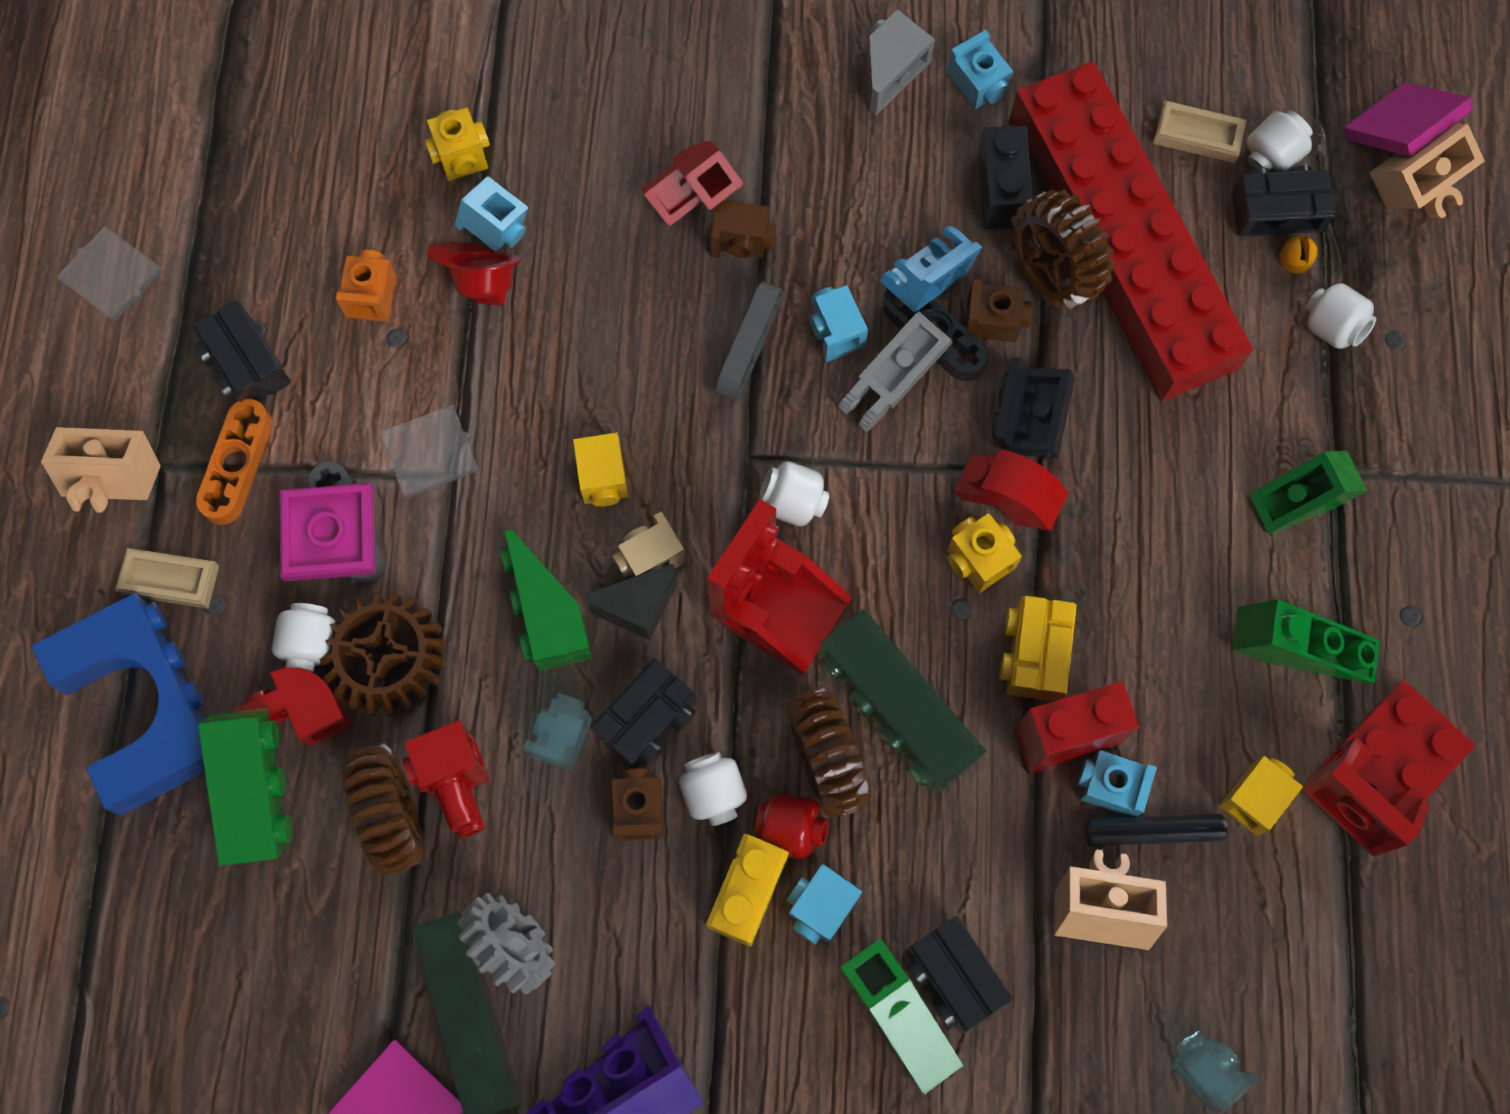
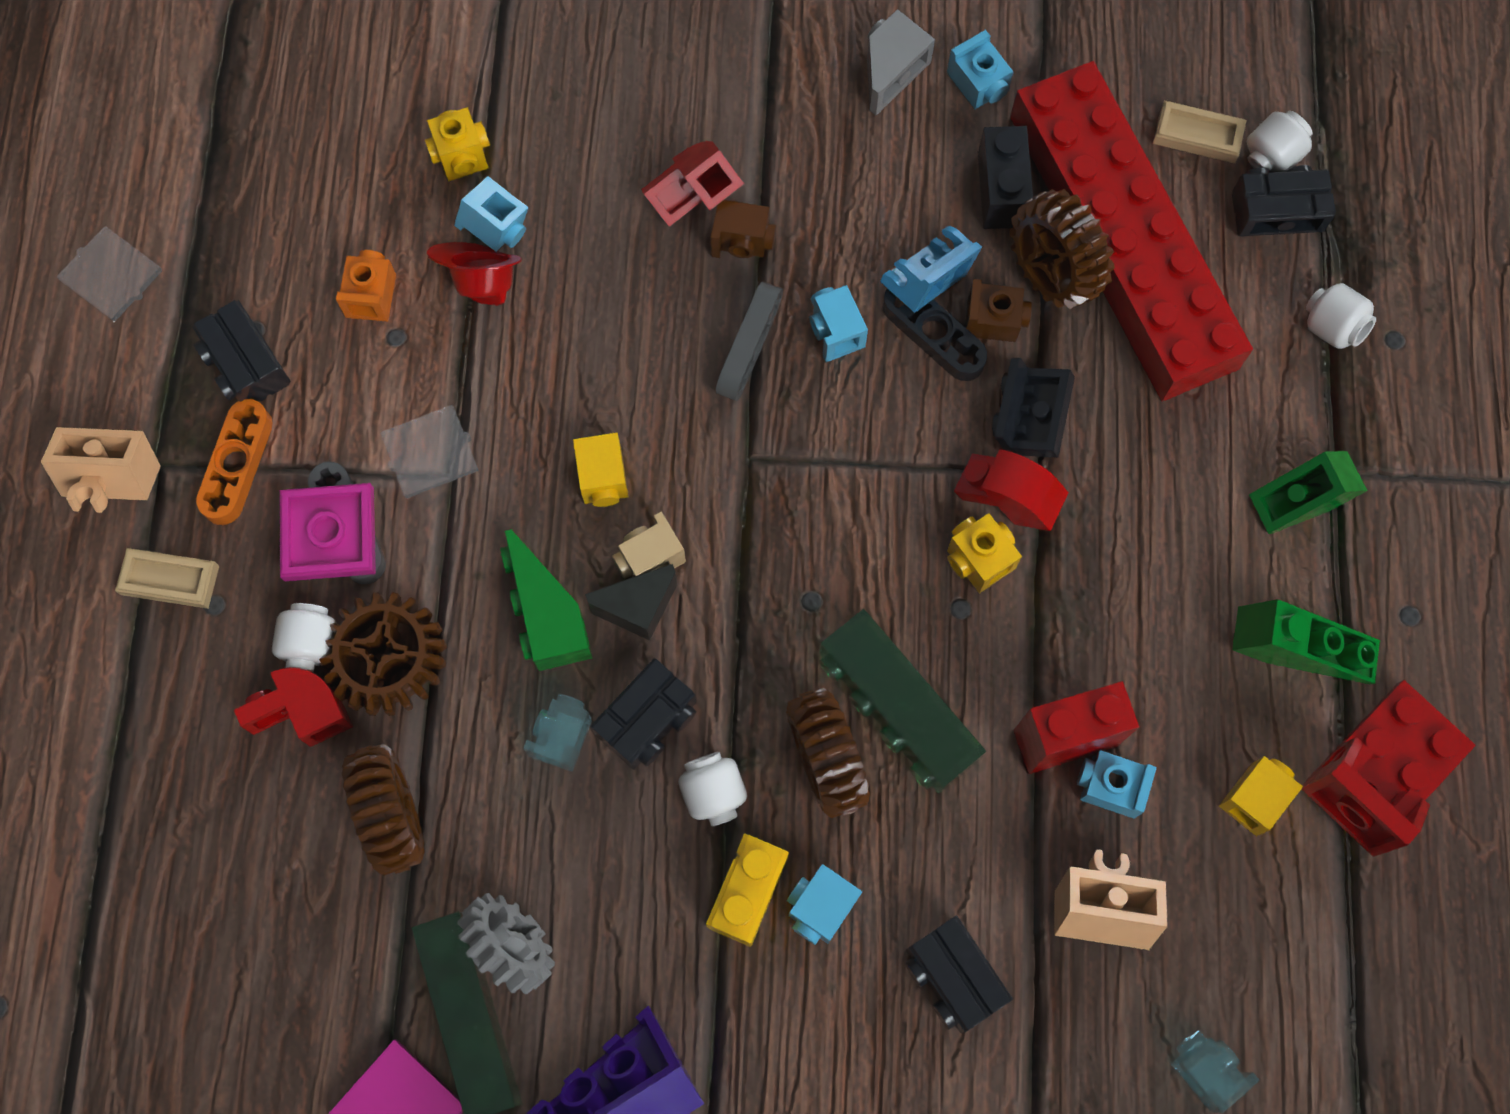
(123, 638): blue arch -> none
(245, 786): green brick -> none
(448, 768): red brick -> none
(641, 823): reddish brown brick -> none
(774, 593): red bracket -> none
(792, 824): red head -> none
(794, 493): white head -> none
(897, 368): light grey hinge -> none
(901, 1015): slope -> none
(1039, 648): yellow brick -> none
(1156, 830): black axle -> none
(1291, 254): light orange hinge -> none
(1408, 119): dark pink tile -> none
(1429, 173): light nougat brick -> none

